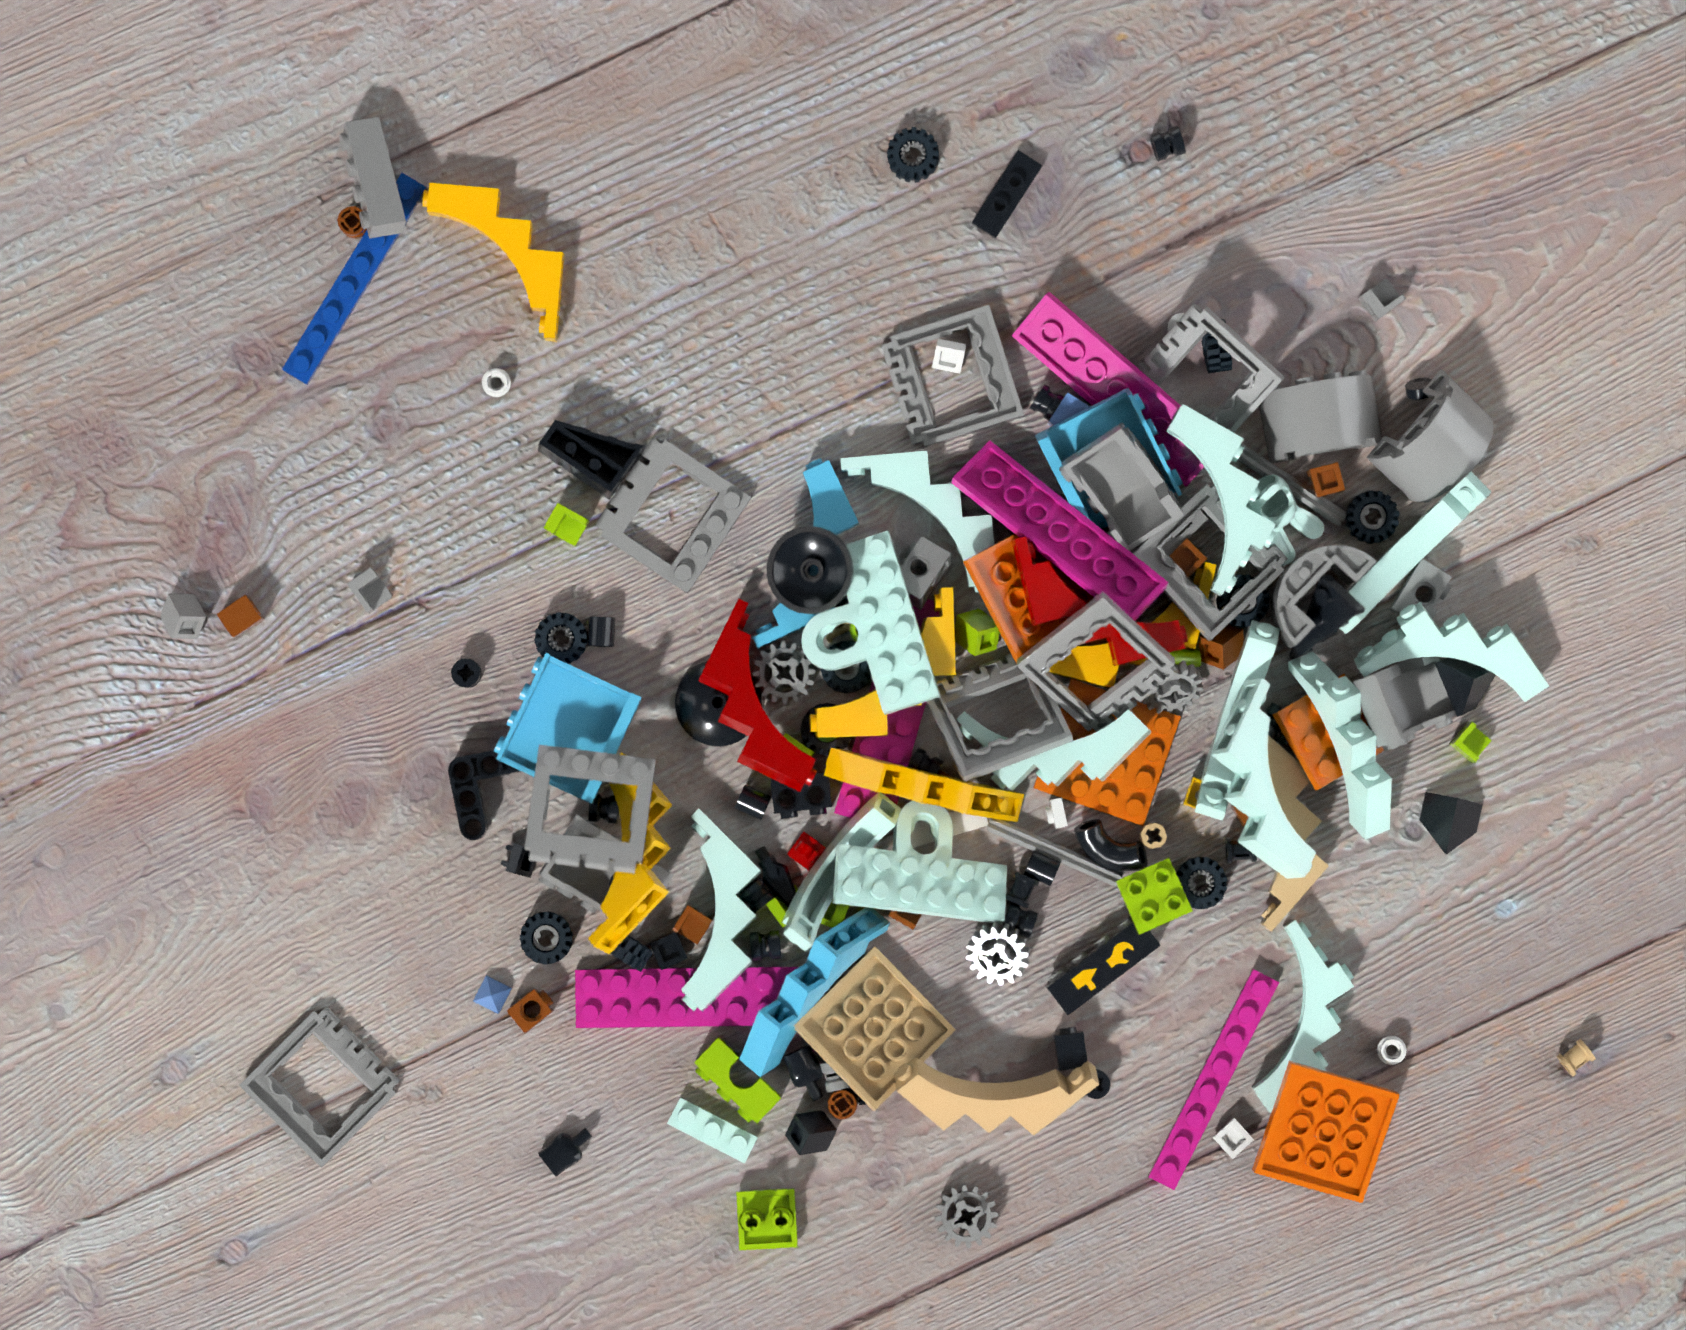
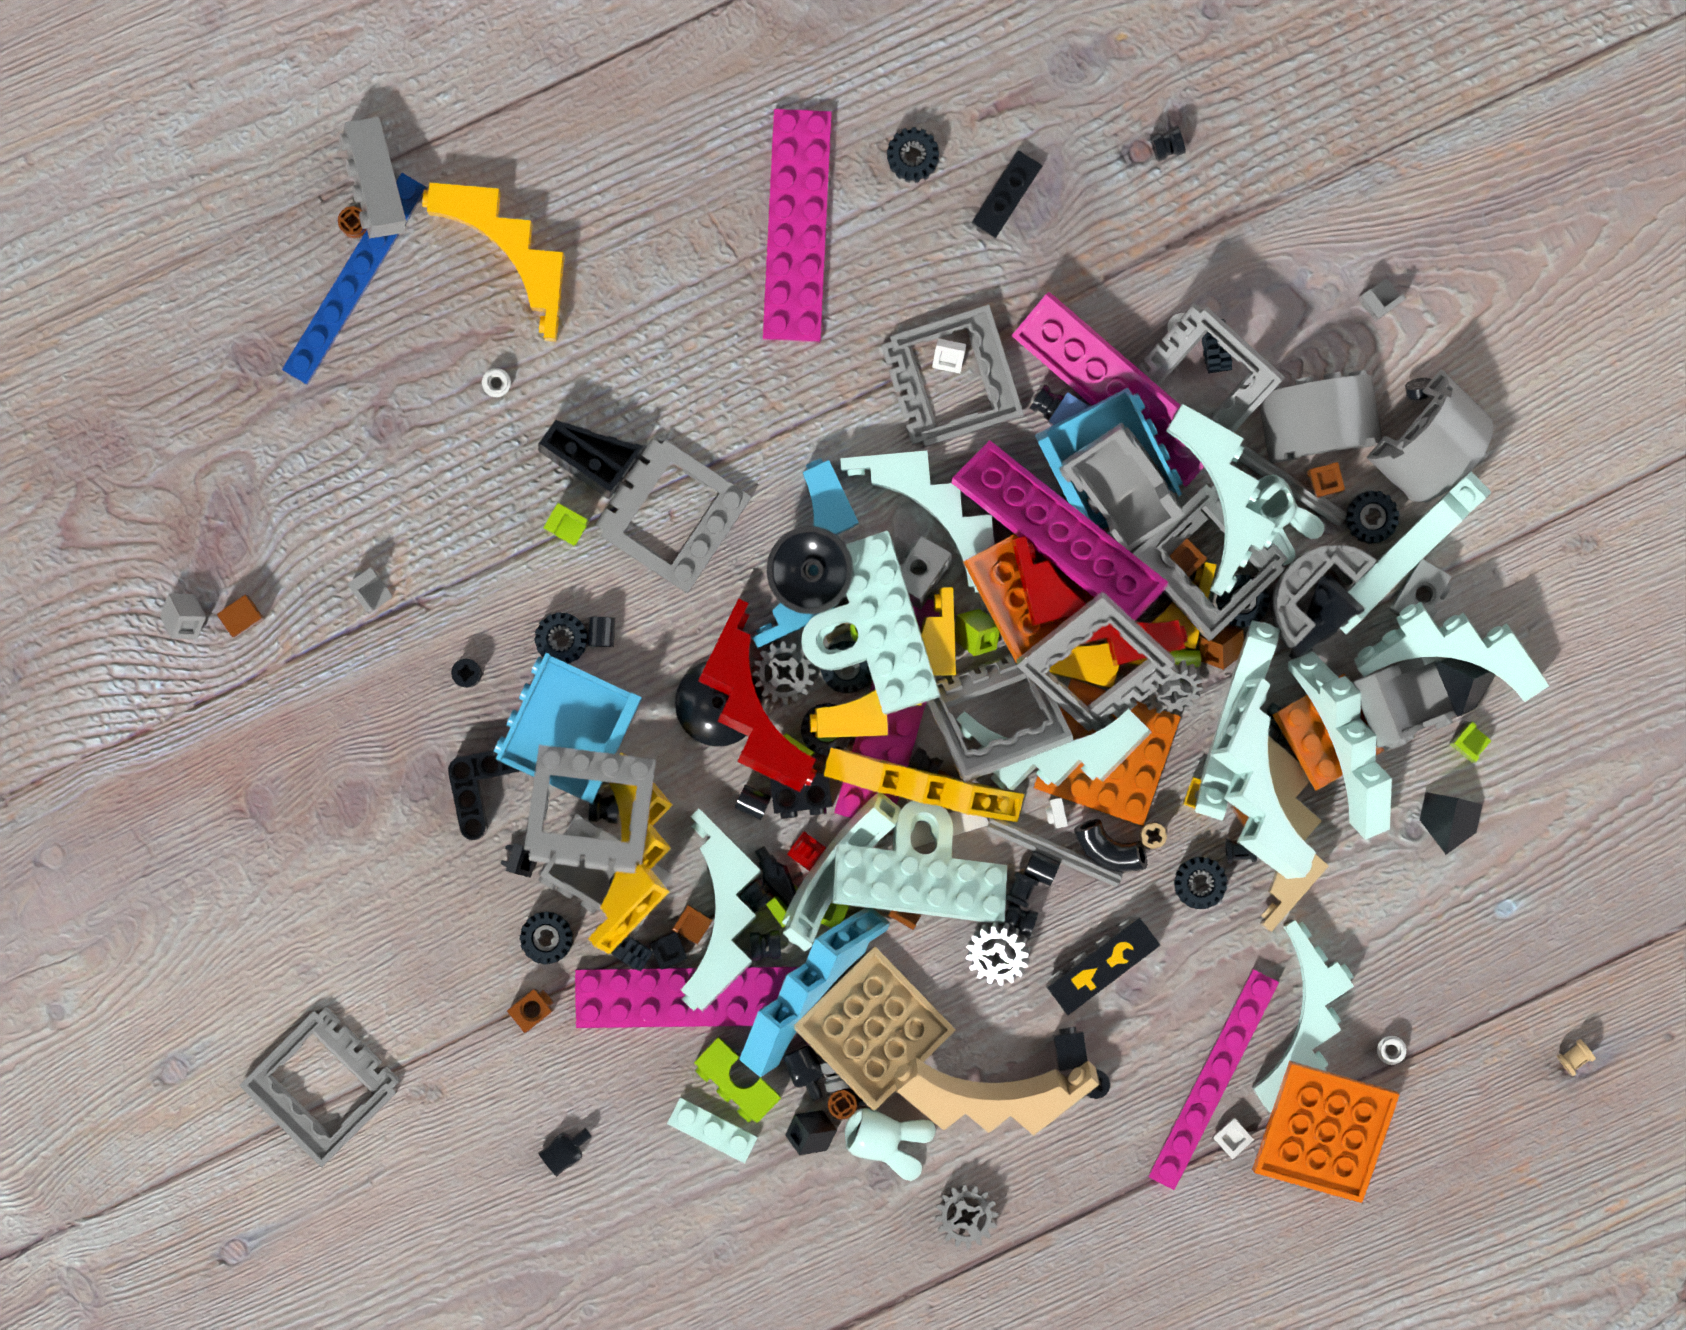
(492, 994): medium blue slope -> none
(766, 1219): lime plate -> none
(797, 225): none -> dark pink plate
(880, 1138): none -> light aqua piece
(1153, 896): lime plate -> none

